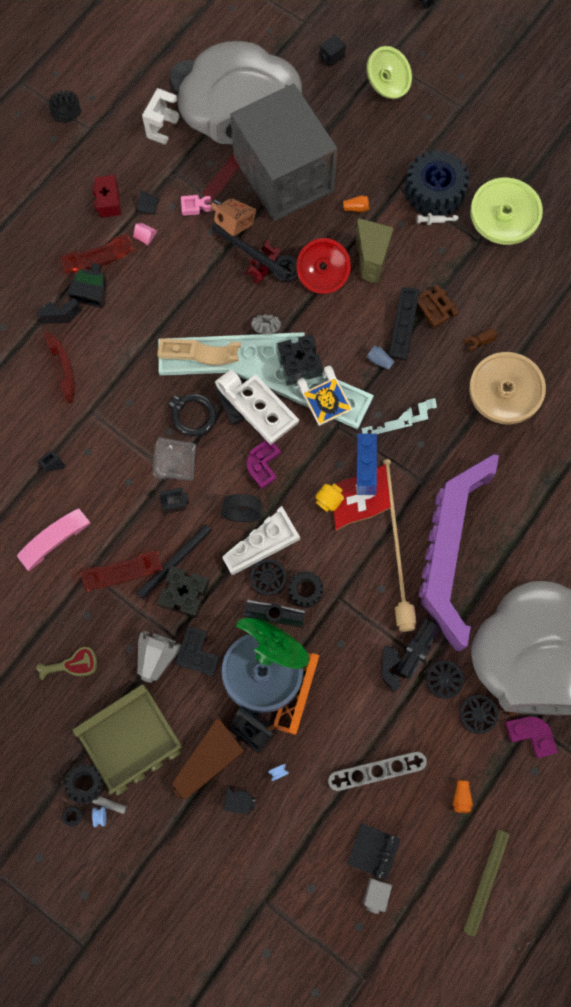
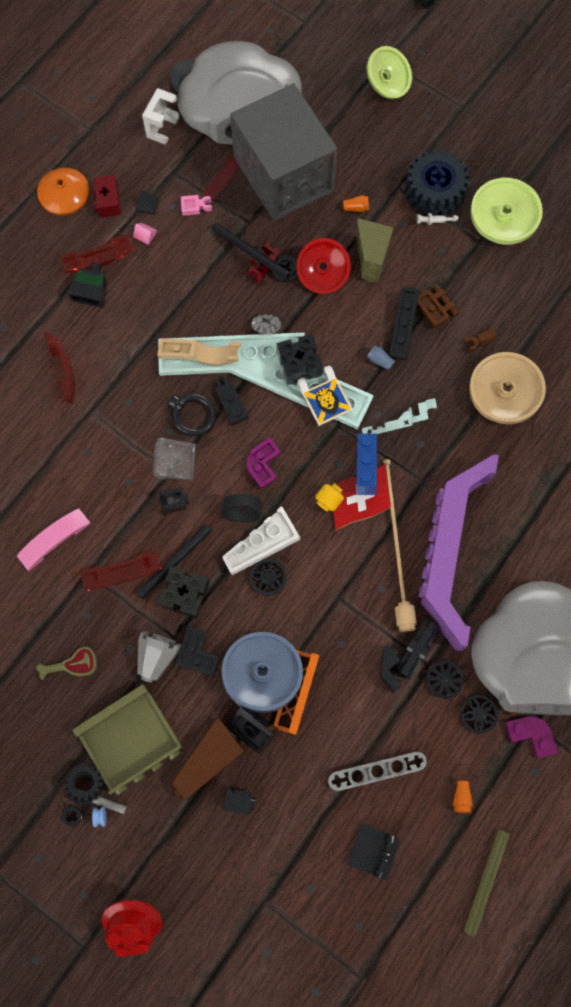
(51, 314): black slope -> none
(51, 462): black slope -> none
(63, 198): none -> orange dish
(69, 100): black tyre -> none
(131, 926): none -> red piece
(232, 389): white hinge -> none
(233, 215): nougat torso -> none
(260, 611): black piece -> none
(274, 644): green piece -> none
(278, 772): light blue bush -> none
(305, 601): black tyre -> none
(332, 50): black brick -> none
(377, 895): light grey brick -> none

